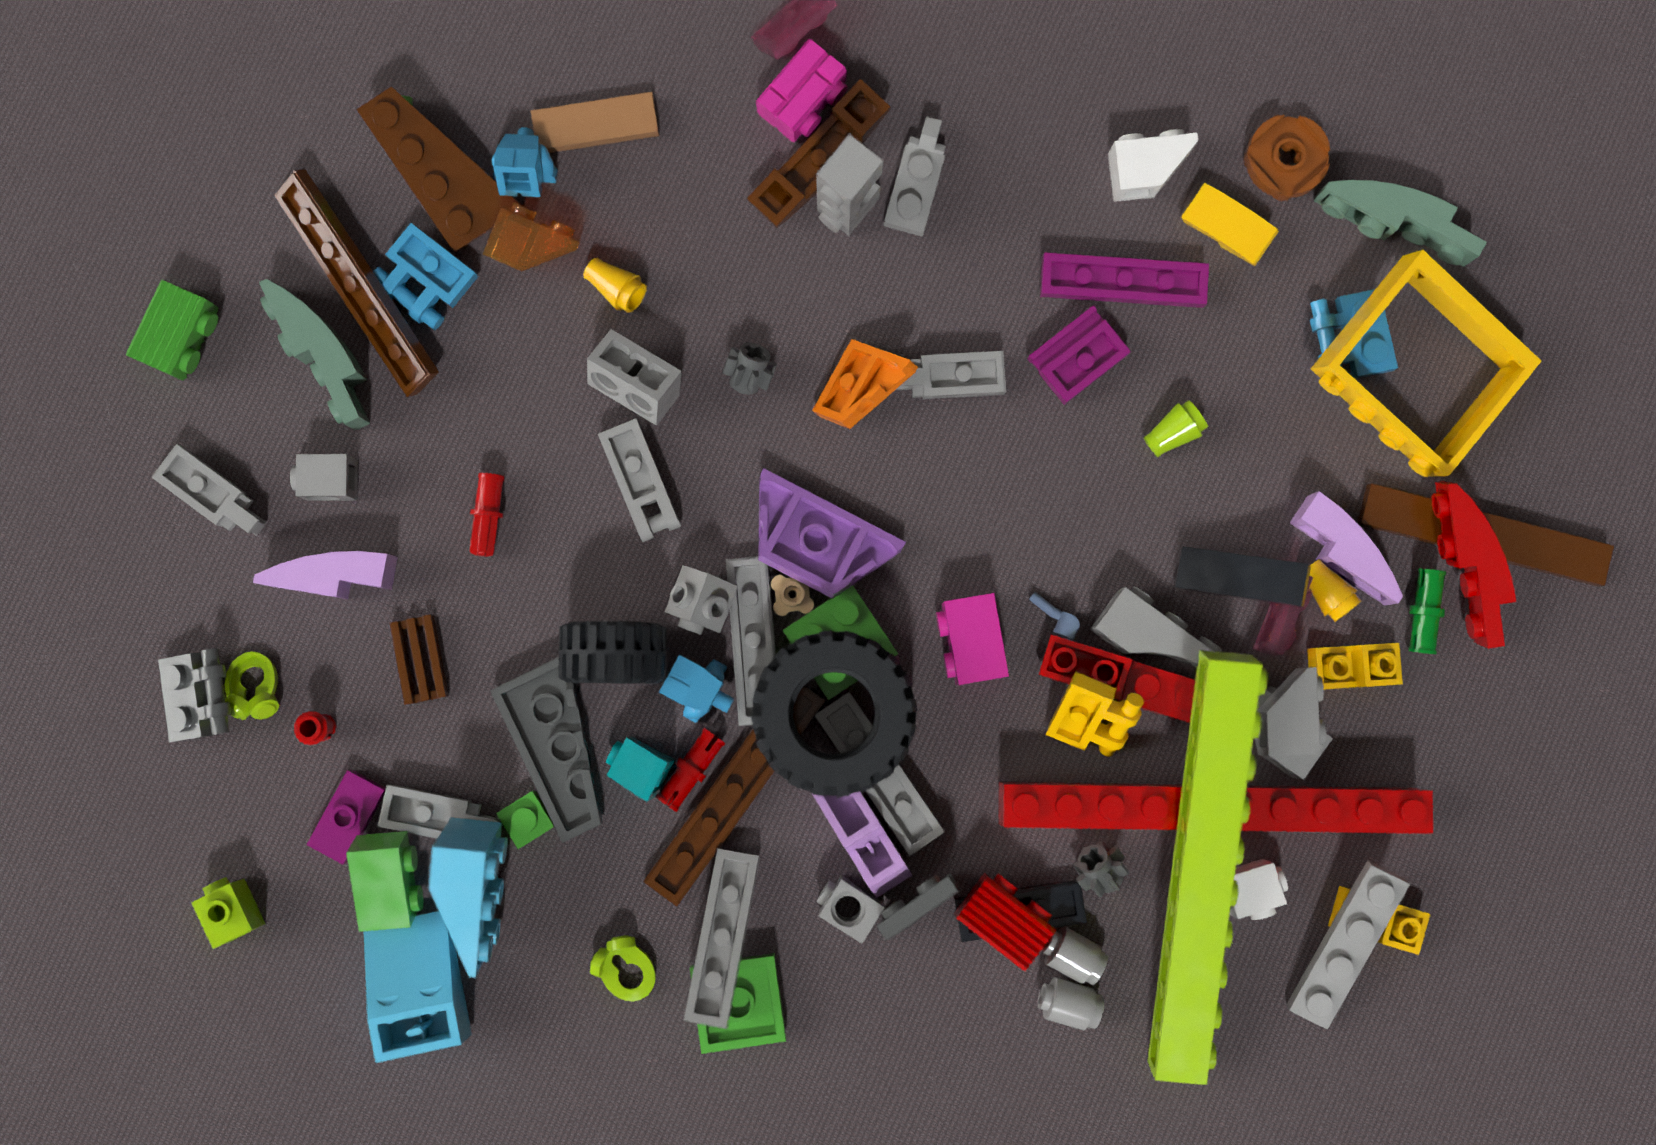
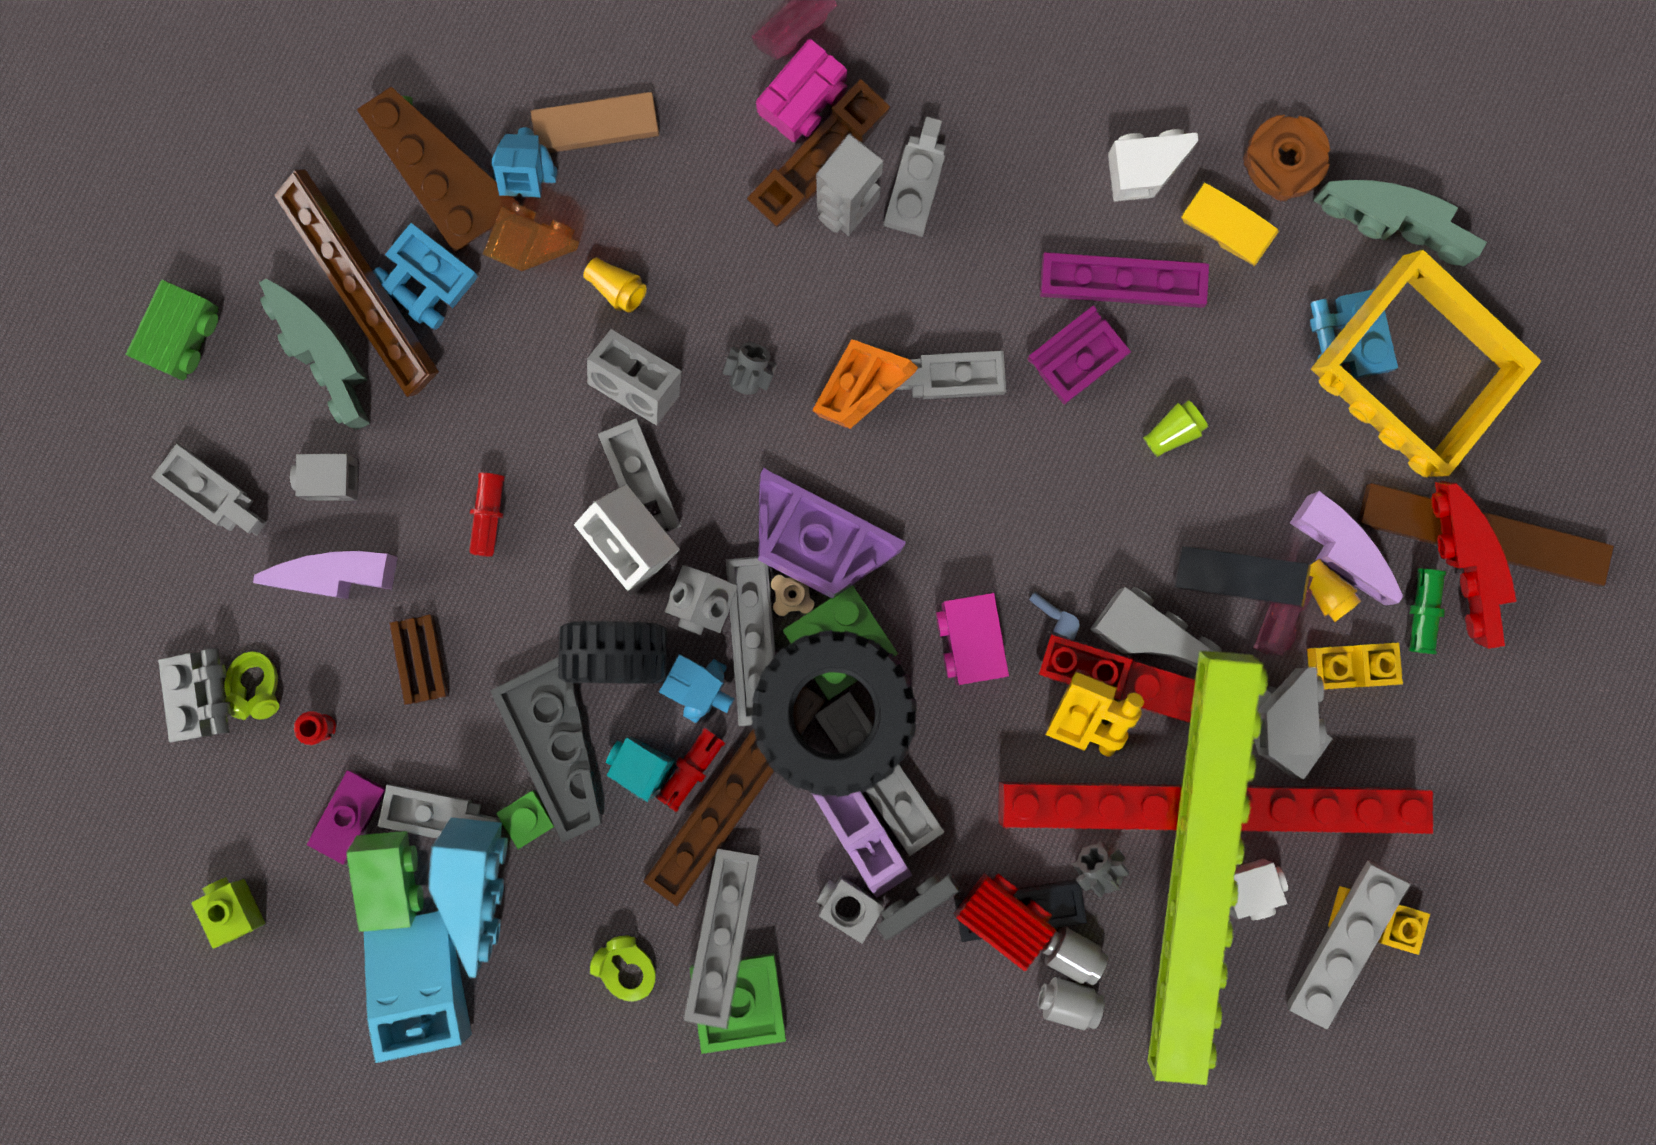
(626, 538): none -> white slope

